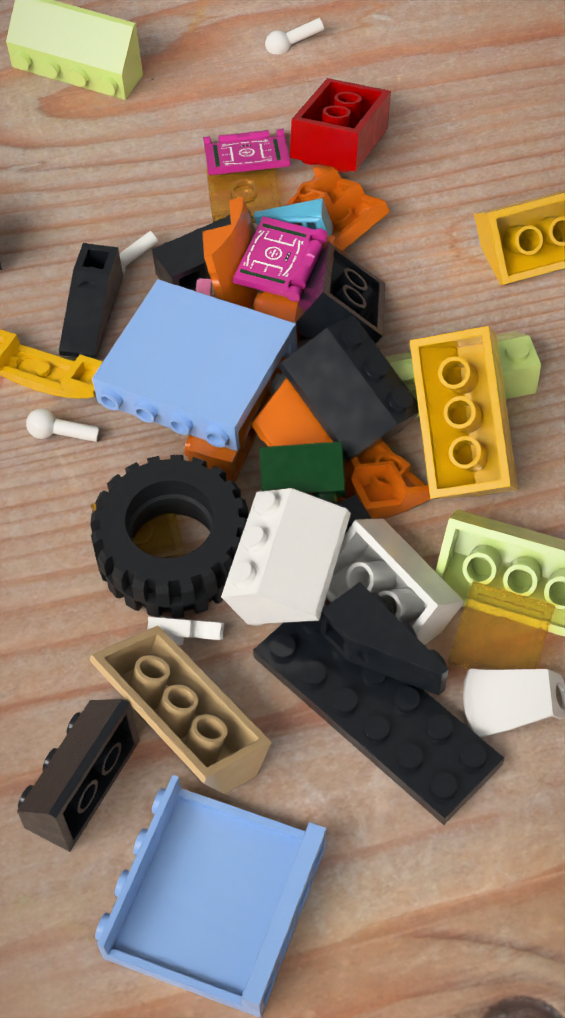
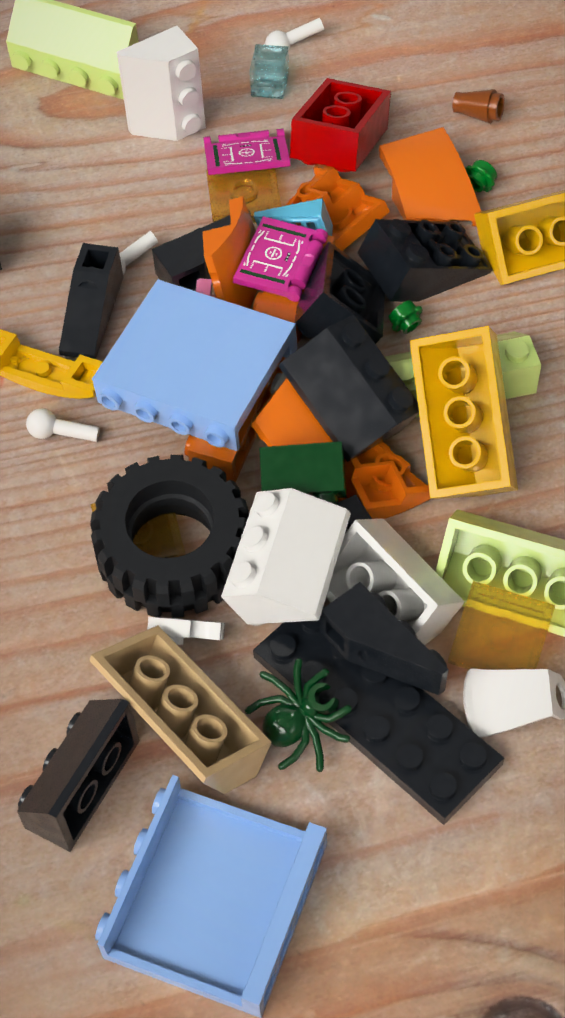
(162, 86): none -> white slope
(269, 71): none -> clear light blue brick
(300, 715): none -> dark green animal
(405, 317): none -> green plate
(420, 258): none -> black slope
(429, 178): none -> orange slope
(481, 105): none -> dark orange cone
(481, 175): none -> green plate

